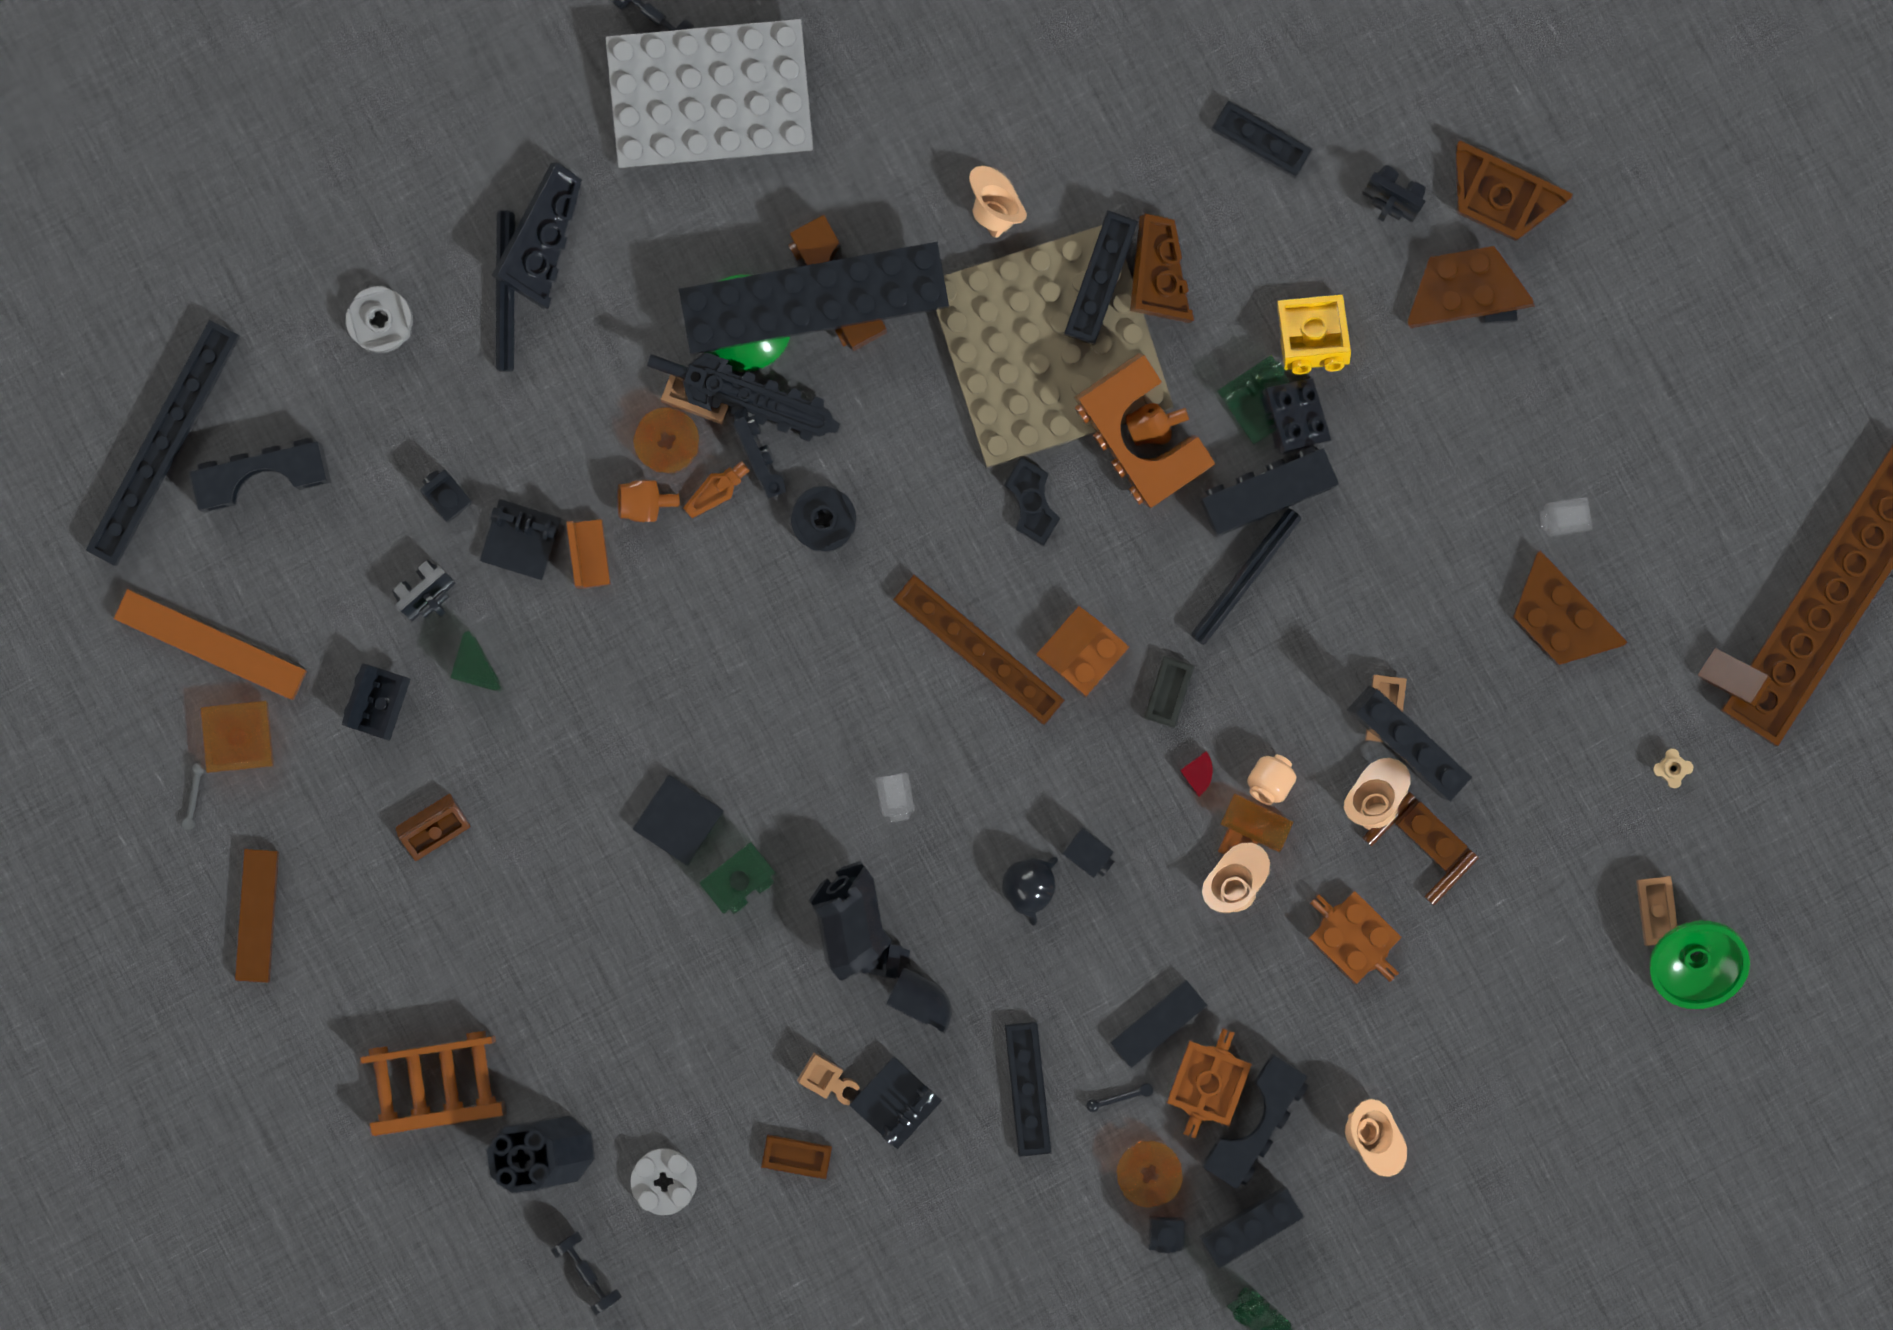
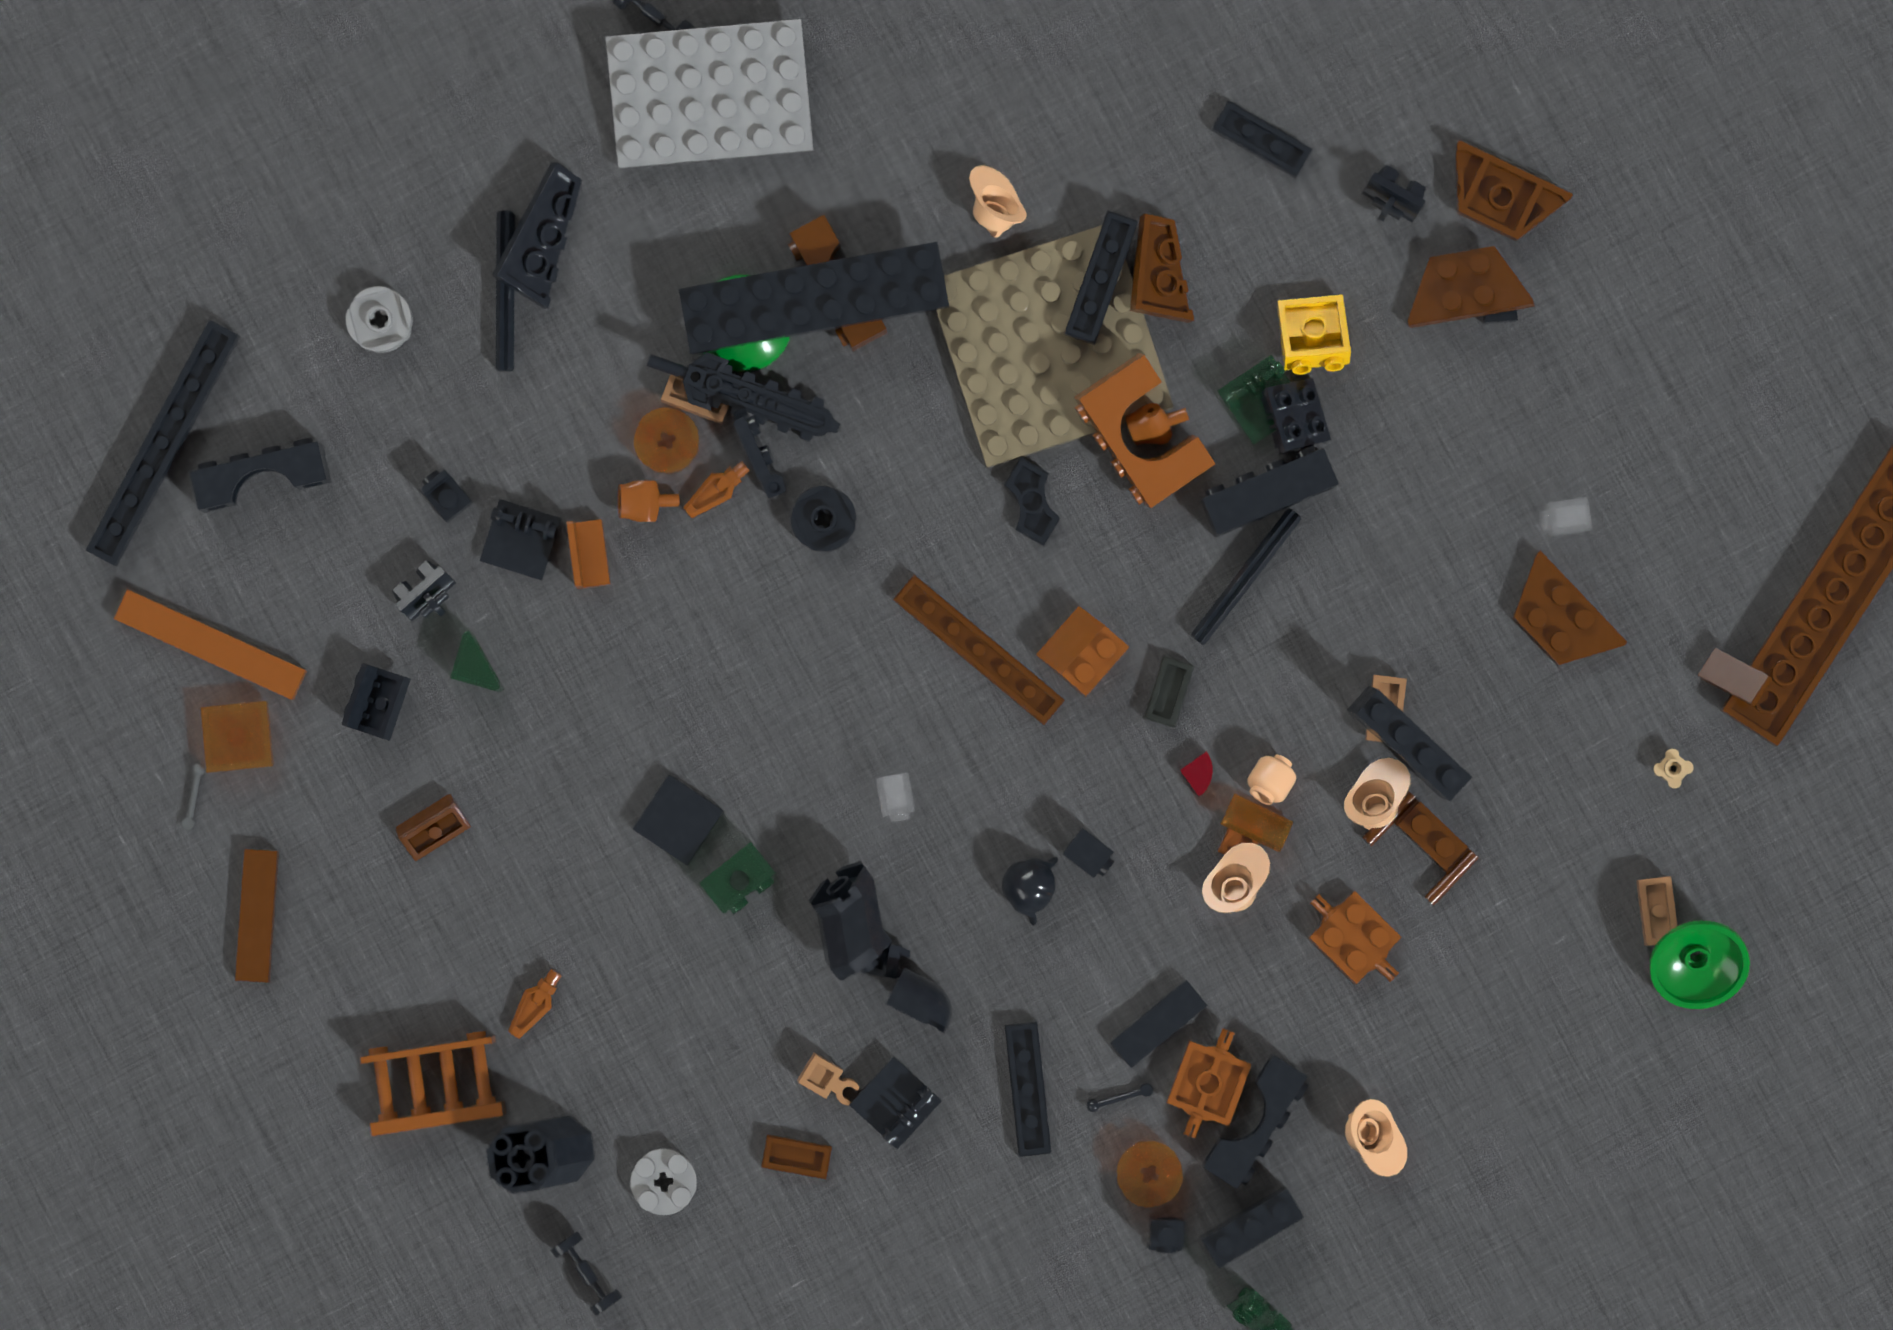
(534, 1004): none -> dark orange piece

